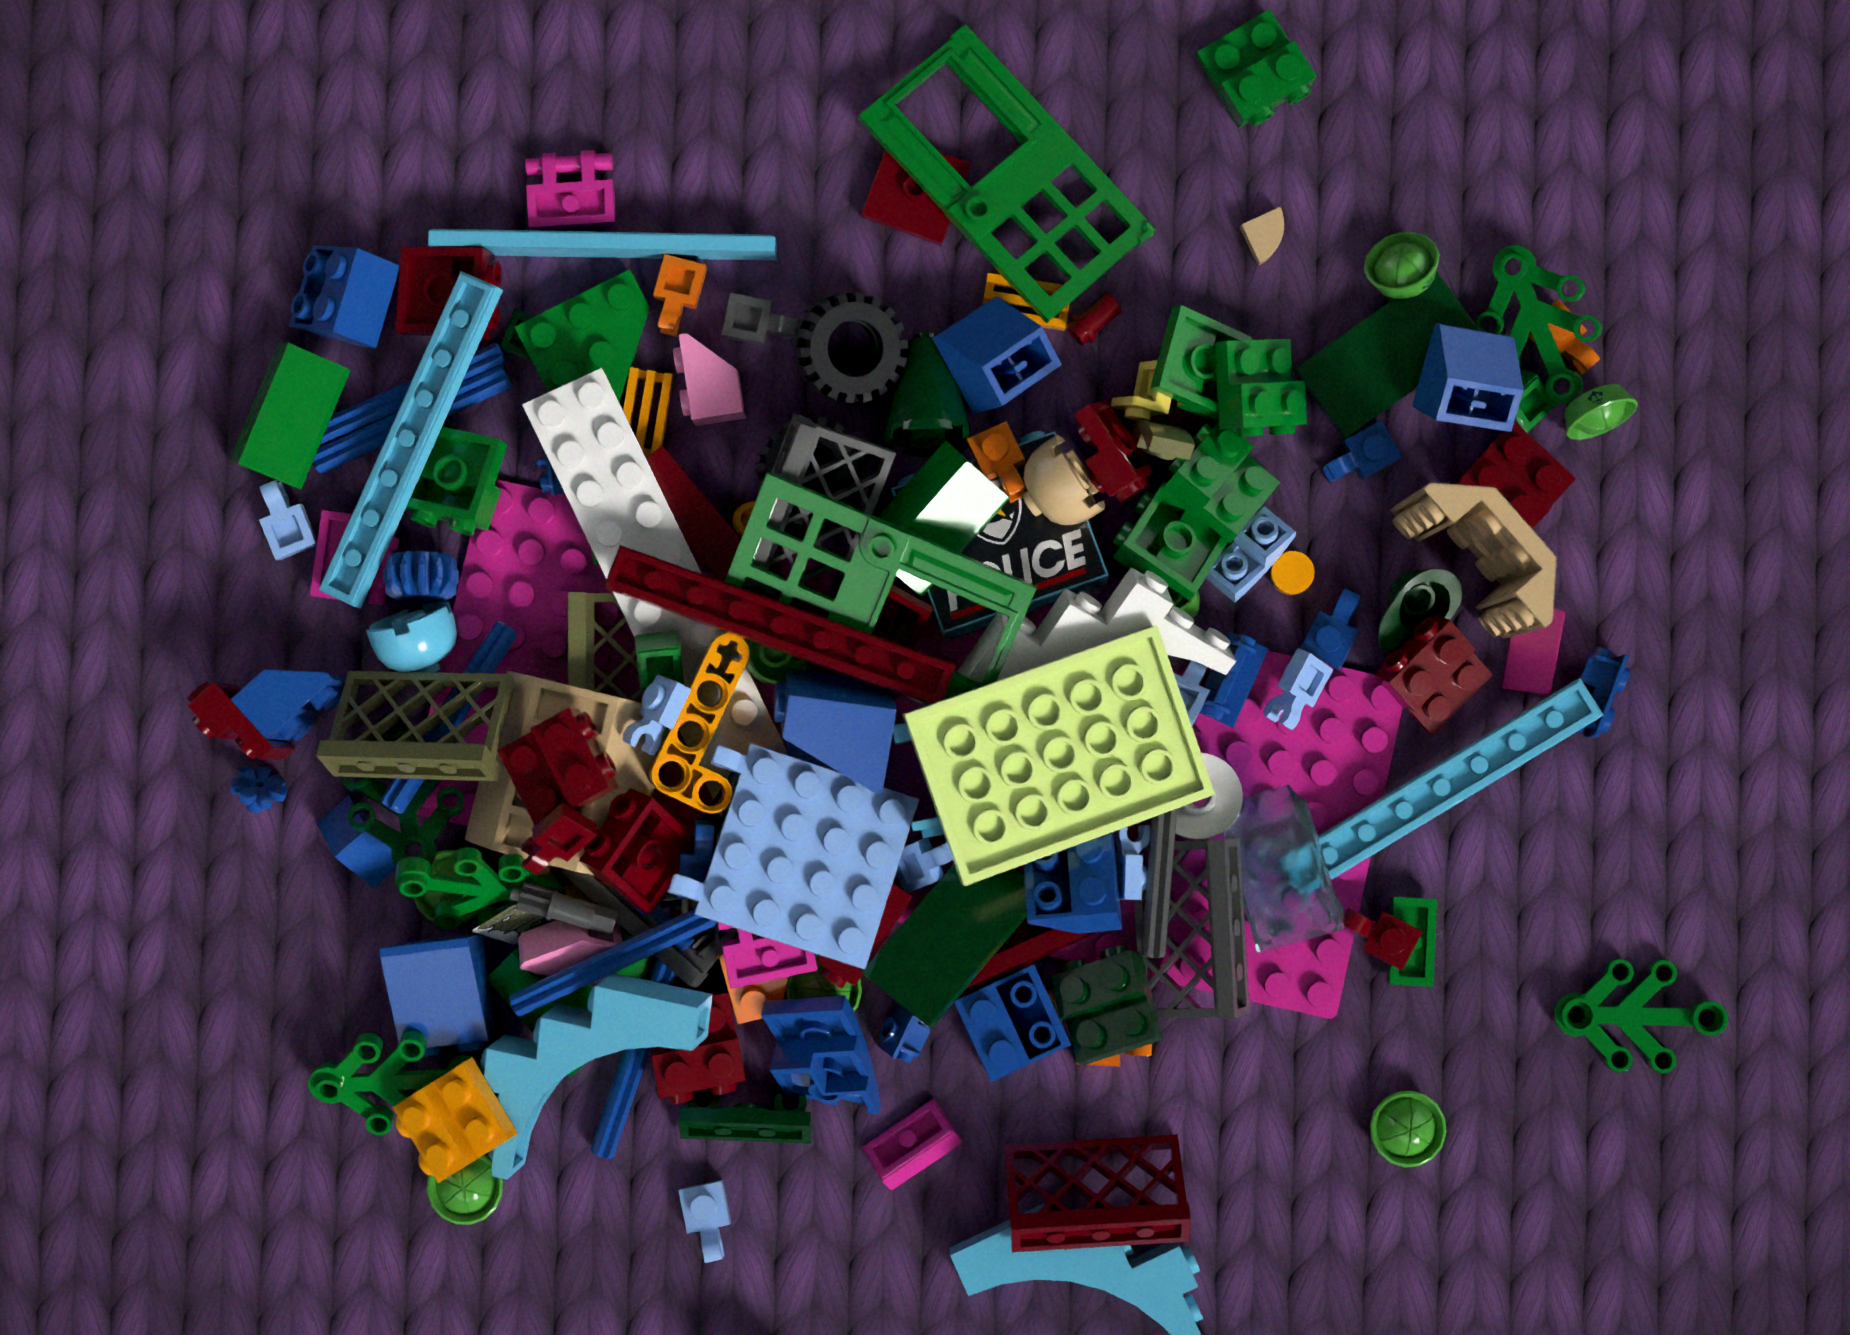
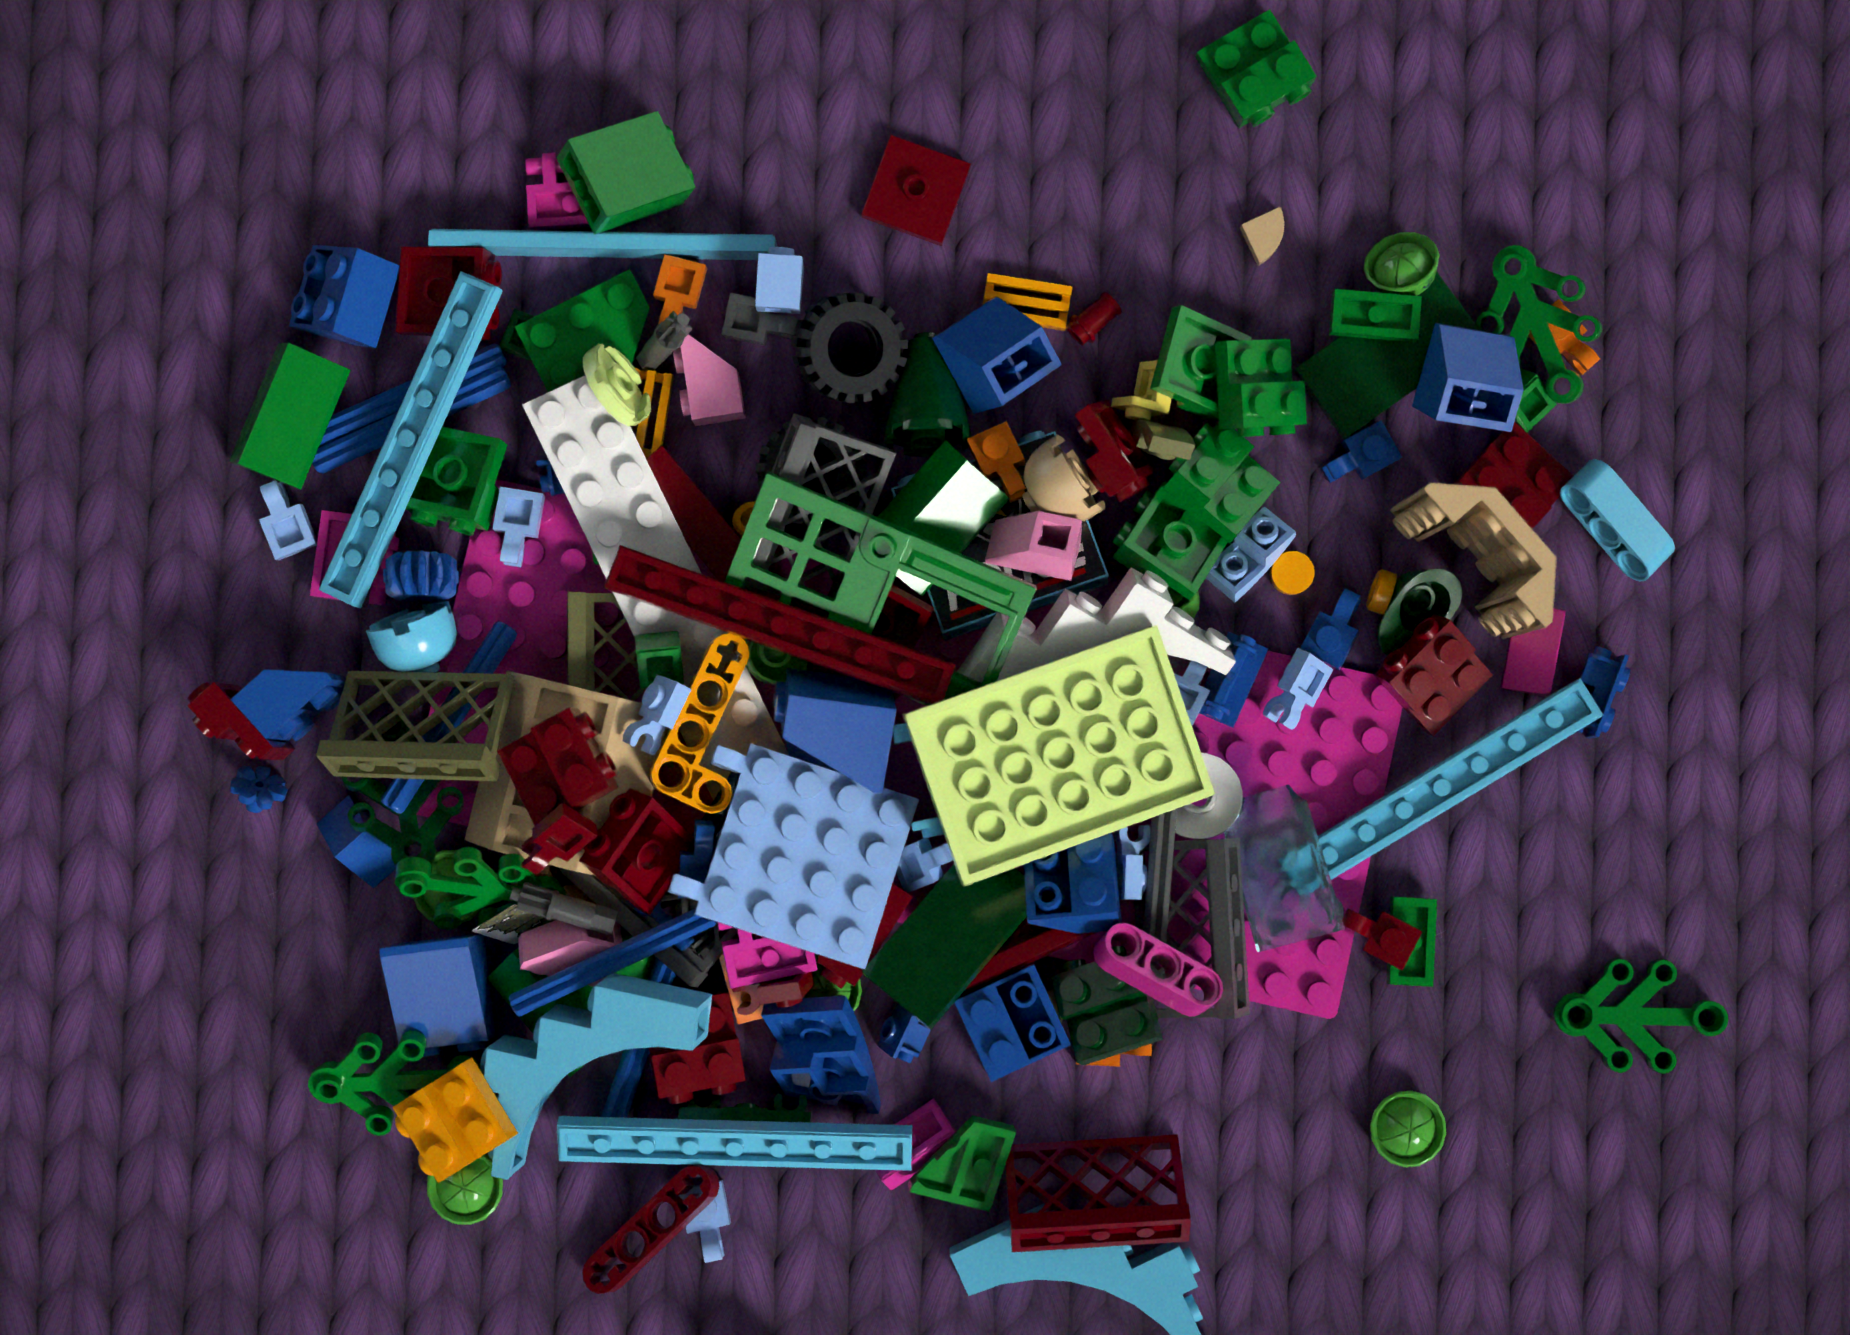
(517, 516): none -> light blue plate
(616, 384): none -> yellowish green tile
(626, 172): none -> green brick
(653, 1233): none -> dark red beam
(666, 338): none -> dark grey piece
(734, 1143): none -> medium azure tile
(779, 281): none -> light blue slope
(782, 991): none -> dark red plate
(967, 1164): none -> green wing
(1029, 170): green door -> none
(1036, 544): none -> bright pink slope
(1178, 968): none -> dark pink beam
(1375, 315): none -> green plate
(1381, 591): none -> light orange tile
(1598, 411): bright green hat -> none
(1617, 520): none -> medium azure beam

